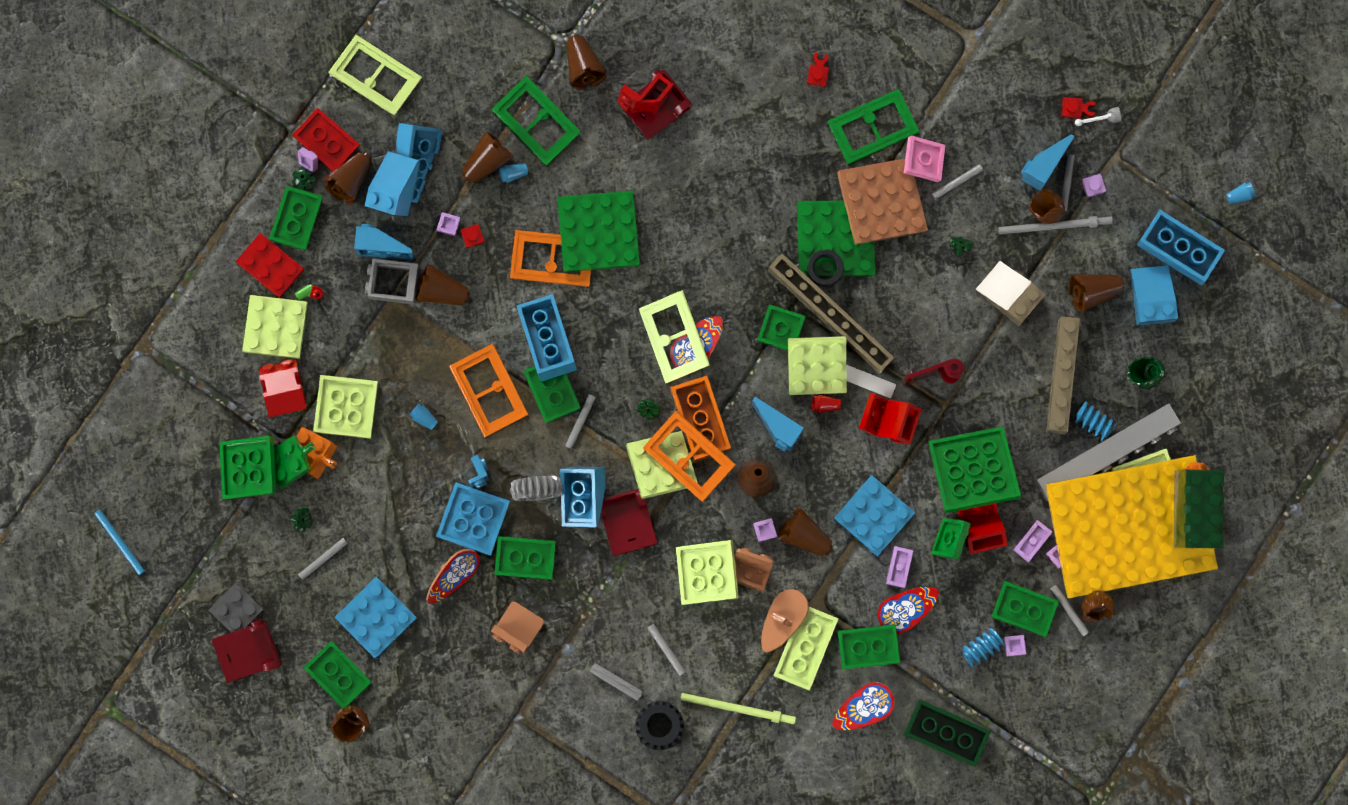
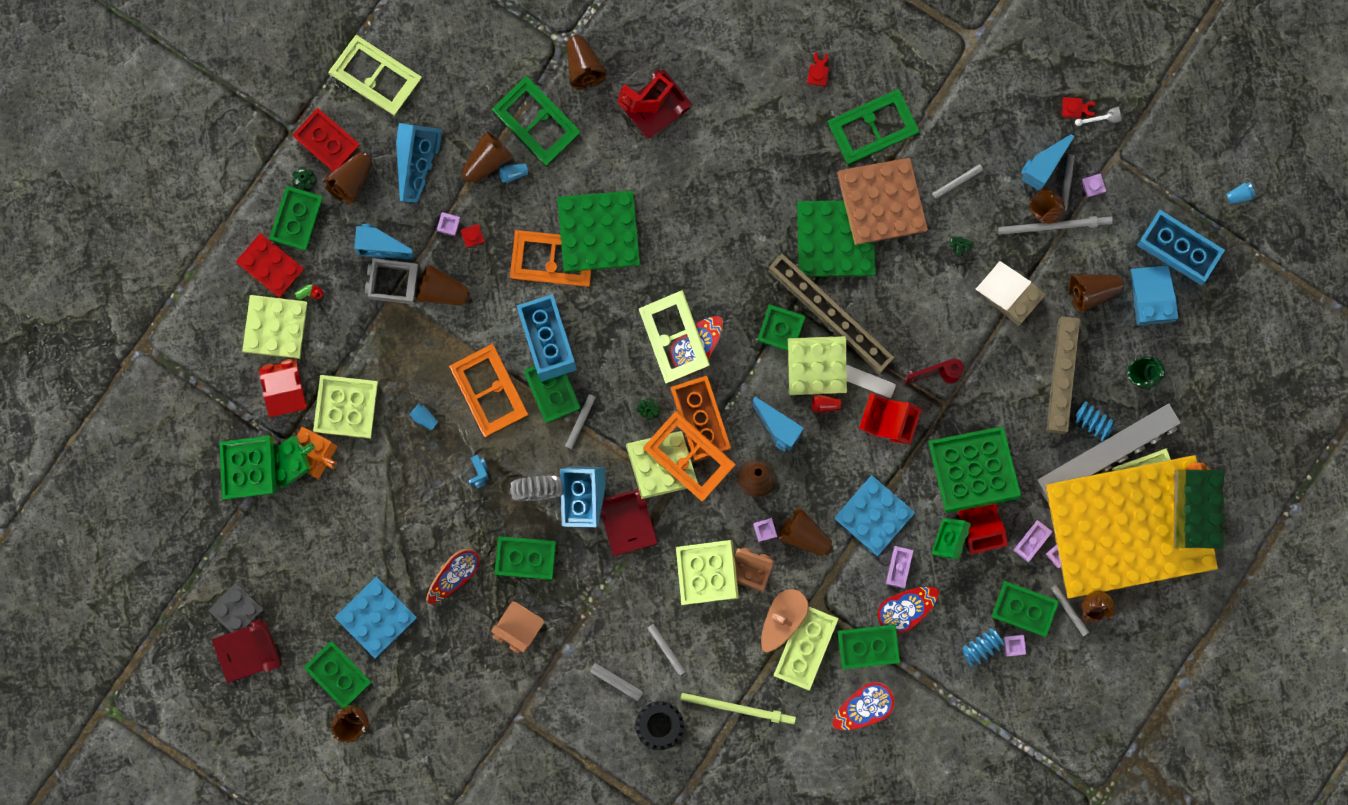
(119, 542): dark azure bar -> none
(301, 519): dark green plant -> none
(308, 159): lavender plate -> none
(322, 559): light grey bar -> none
(393, 185): dark azure slope -> none
(473, 519): dark azure plate -> none
(825, 282): black tyre -> none
(924, 158): bright pink plate -> none
(946, 733): dark green brick -> none

